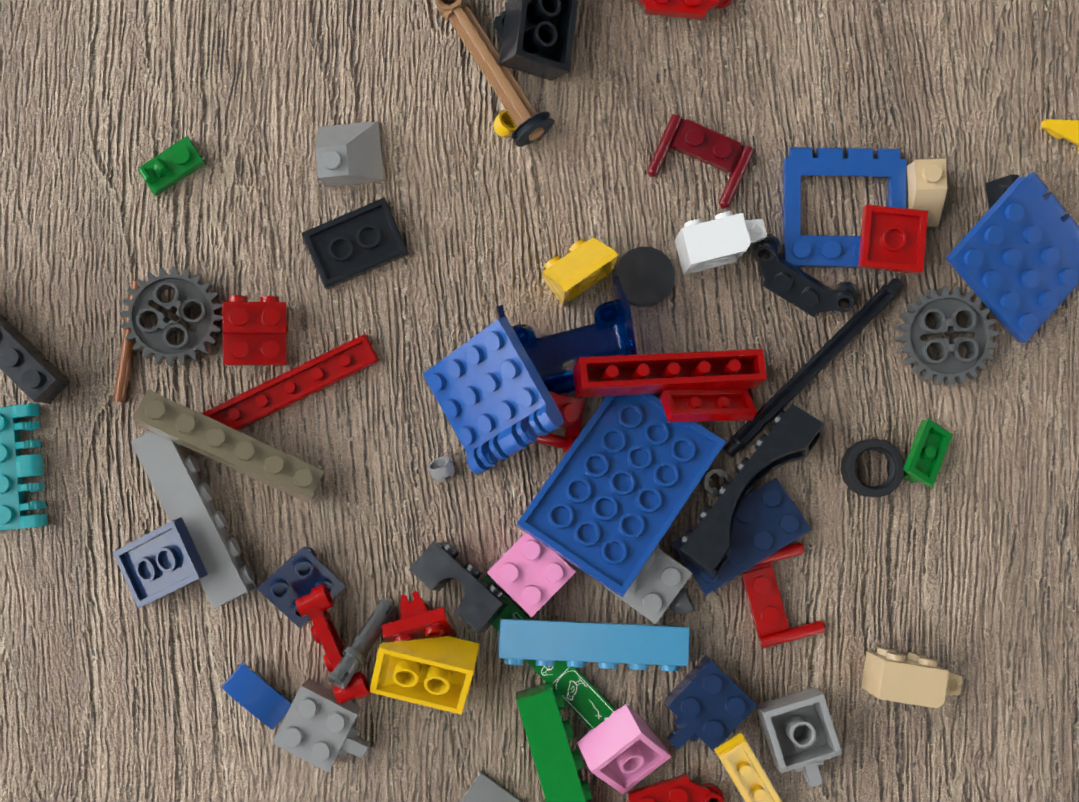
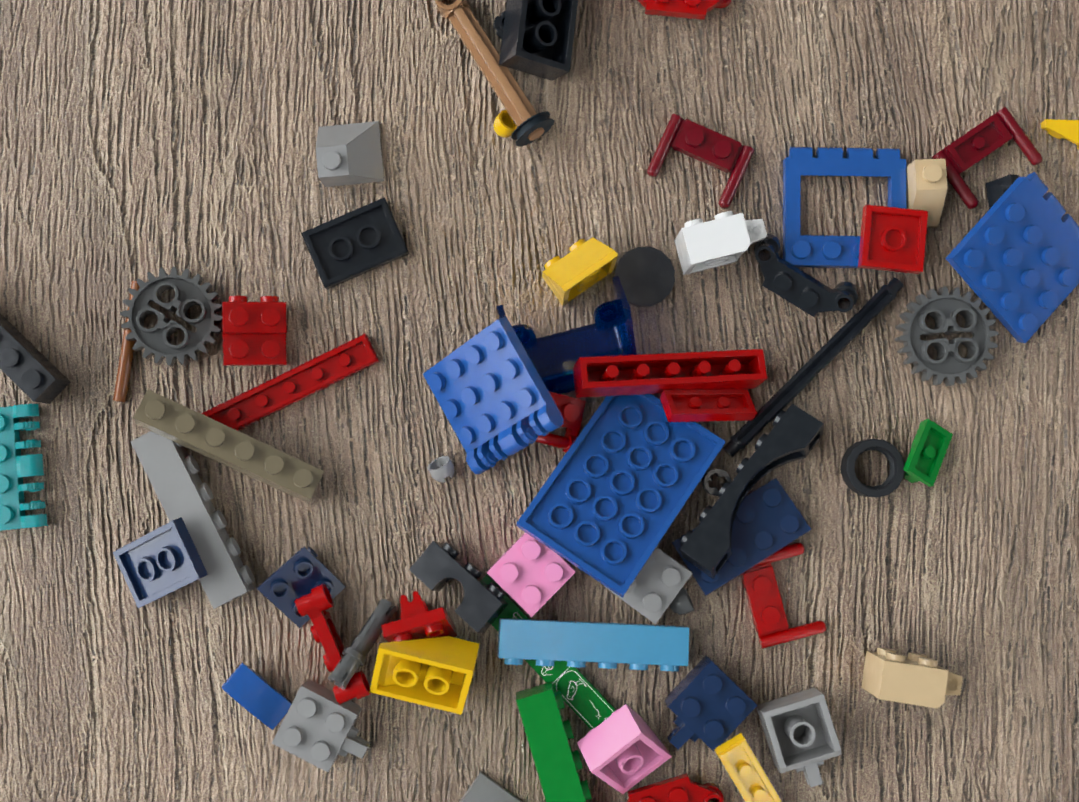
(171, 166): green plate -> none
(980, 143): none -> dark red plate

